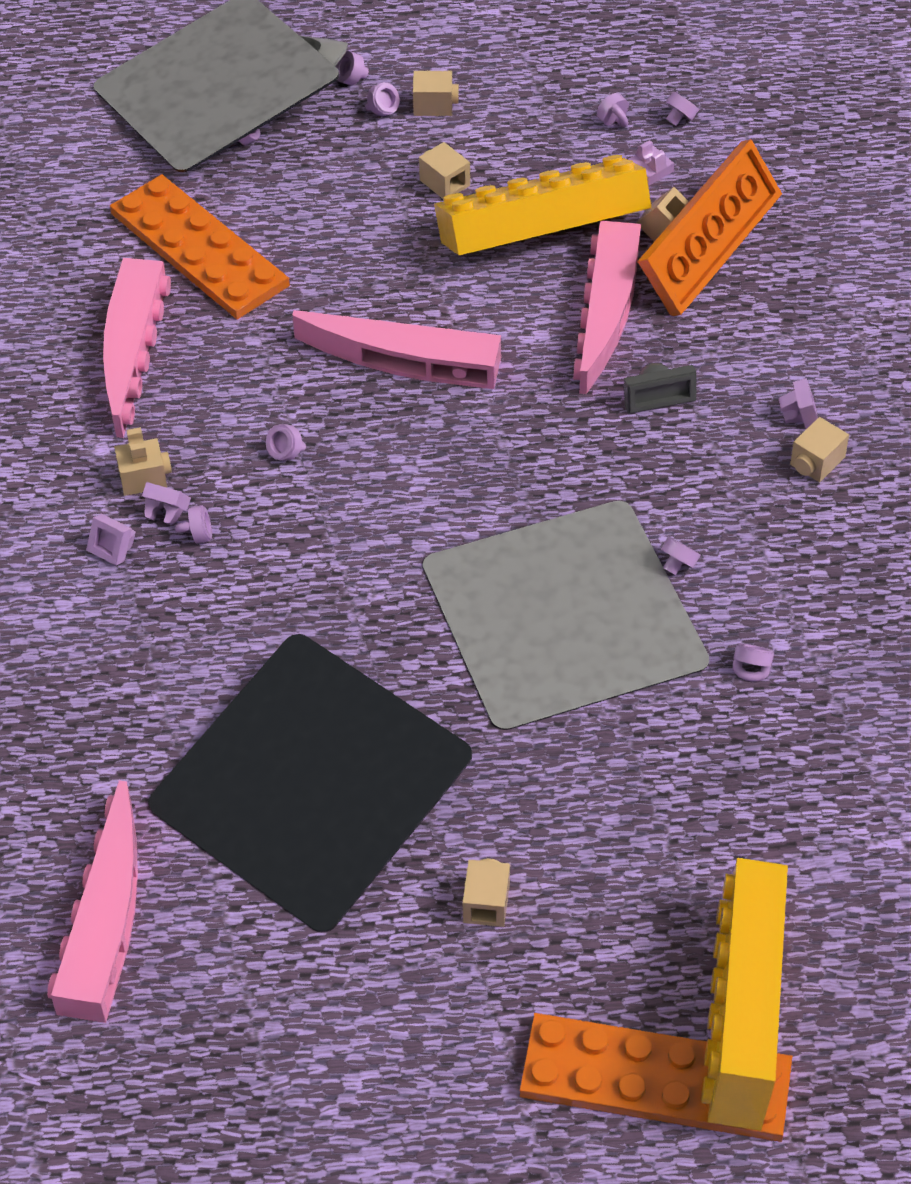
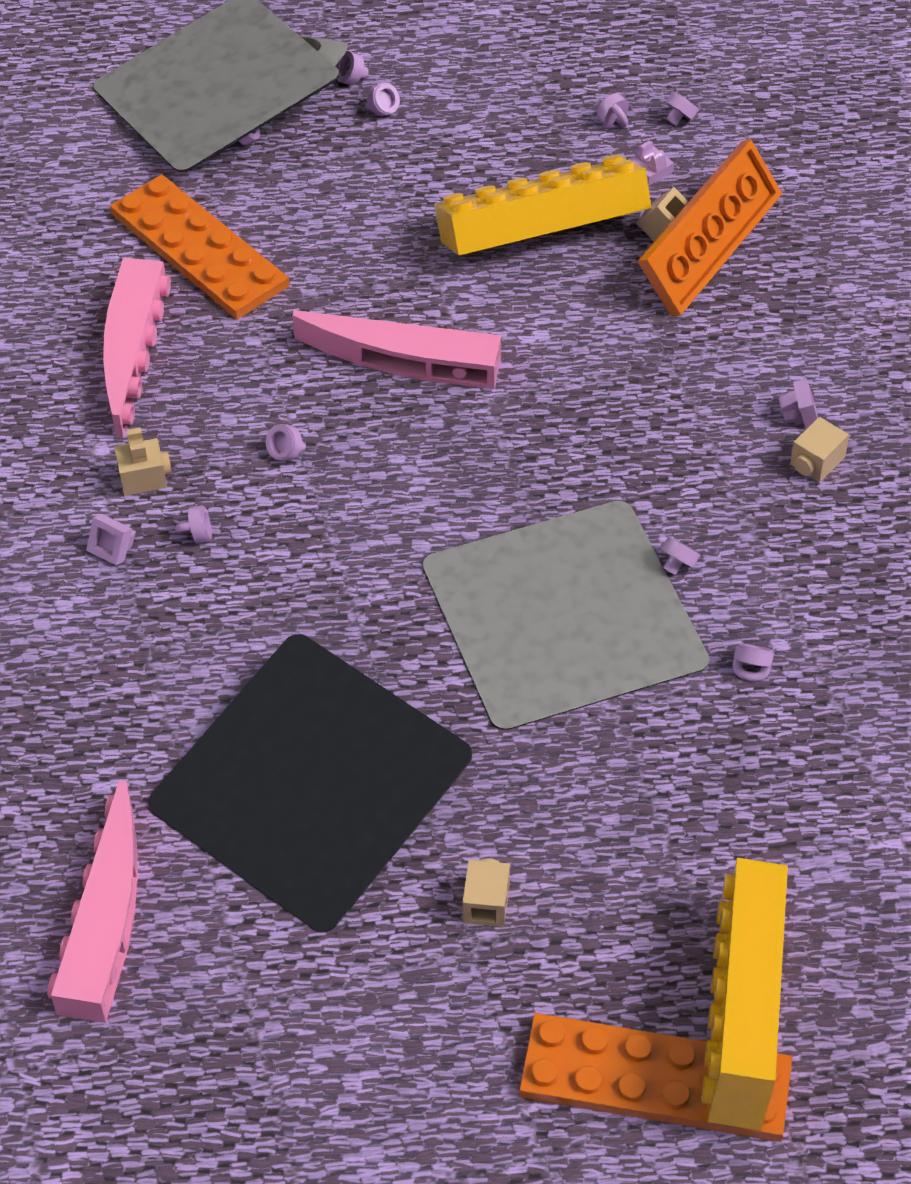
(172, 500): lavender tile -> none
(434, 93): tan brick -> none
(444, 170): tan brick -> none
(608, 297): bright pink slope -> none
(659, 387): dark grey tile -> none

